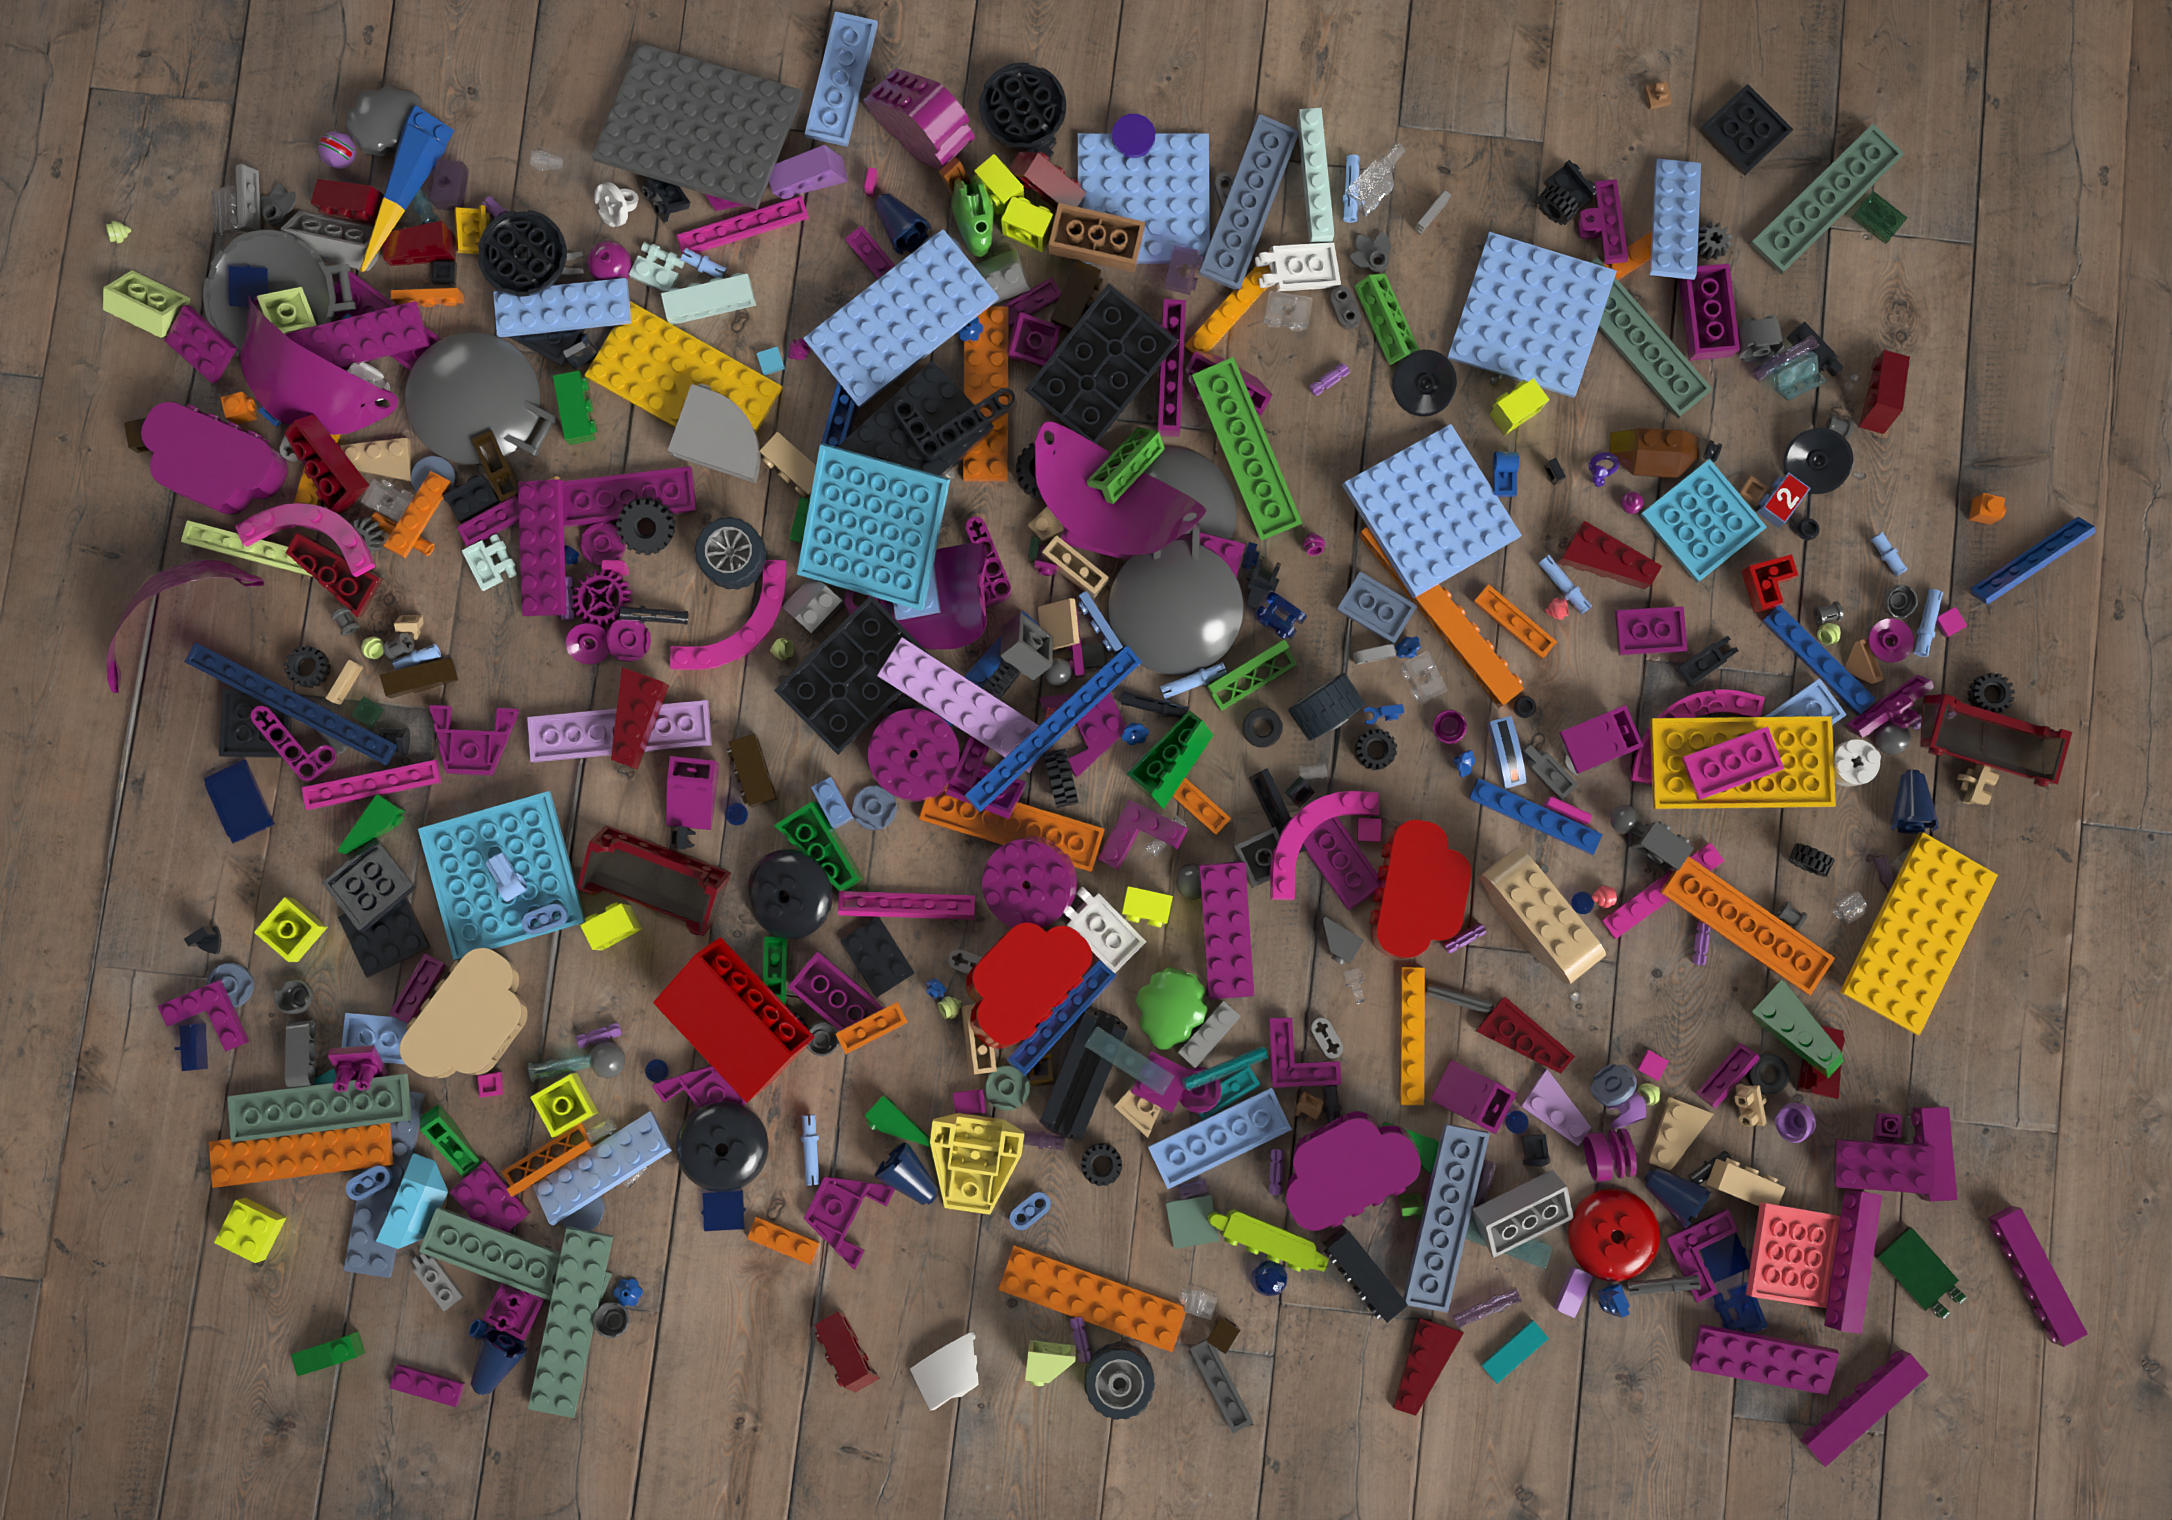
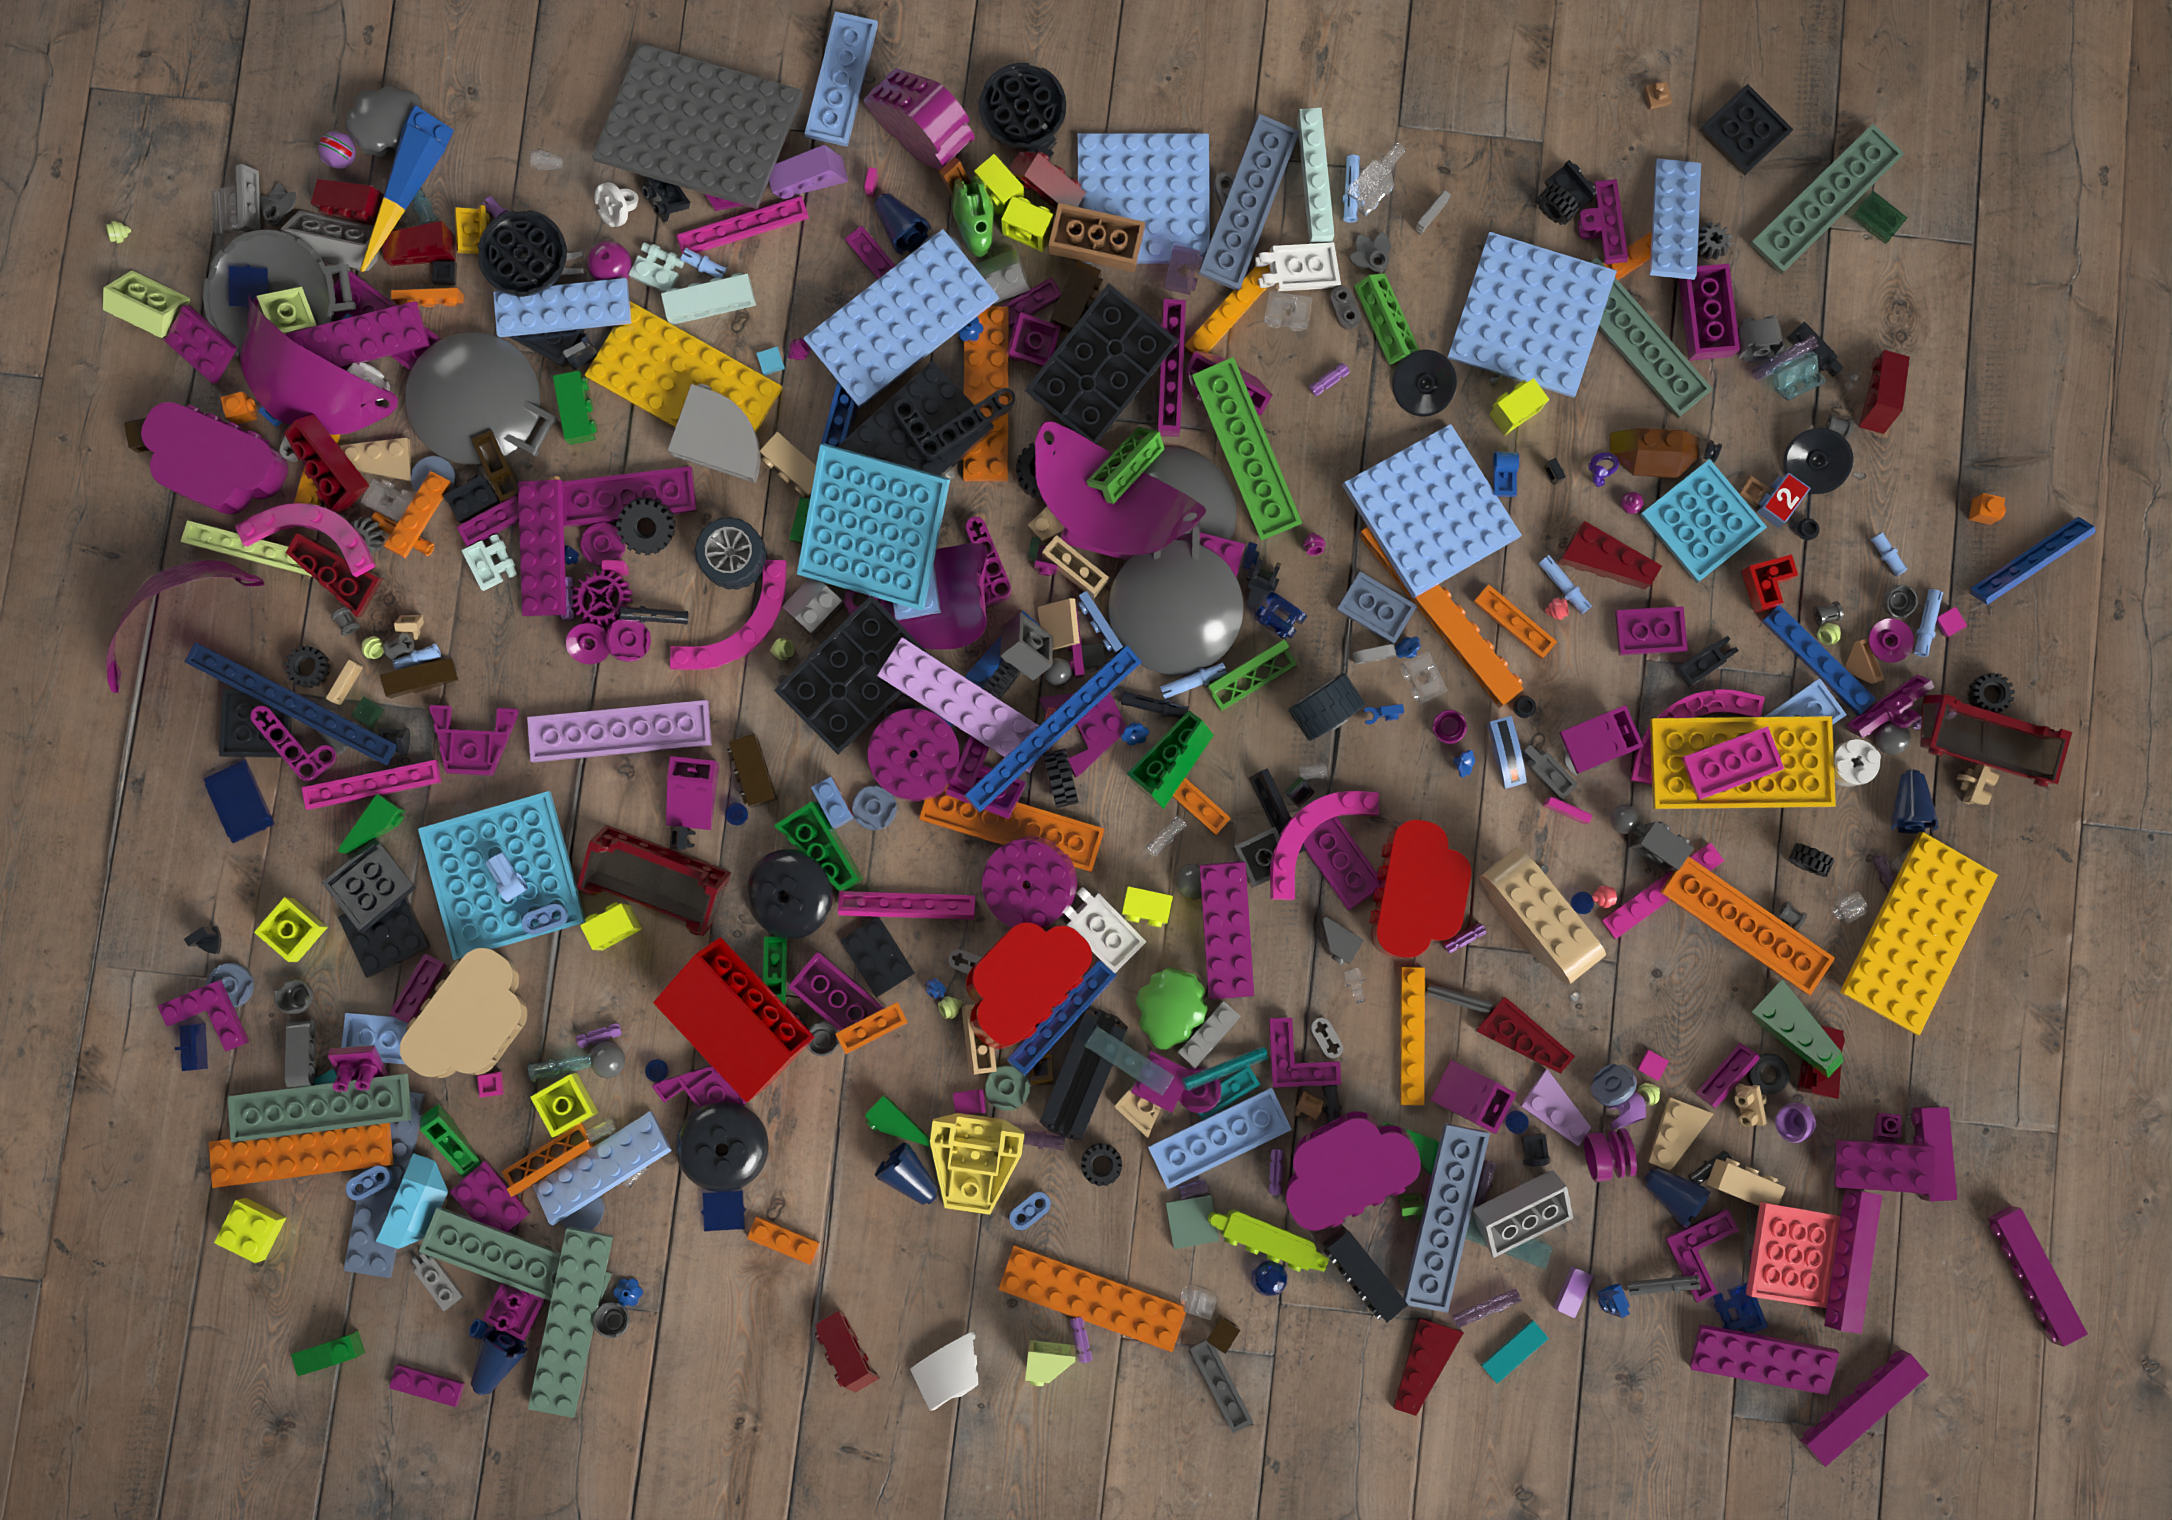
(454, 193): clear purple brick -> none
(636, 715): dark red wedge -> none
(810, 1149): light blue pin -> none
(836, 1208): magenta wing -> none
(1119, 1381): wheel -> none
(1131, 821): magenta plate -> none
(1133, 135): dark purple tile -> none
(1262, 741): black tyre -> none
(1369, 829): dark pink tile -> none
(1389, 749): black tyre -> none
(1535, 816): blue plate -> none
(1592, 1229): red brick -> none
(1701, 944): medium lavender axle -> none
(1725, 1258): clear blue piece -> none
(1920, 1272): dark green tile -> none

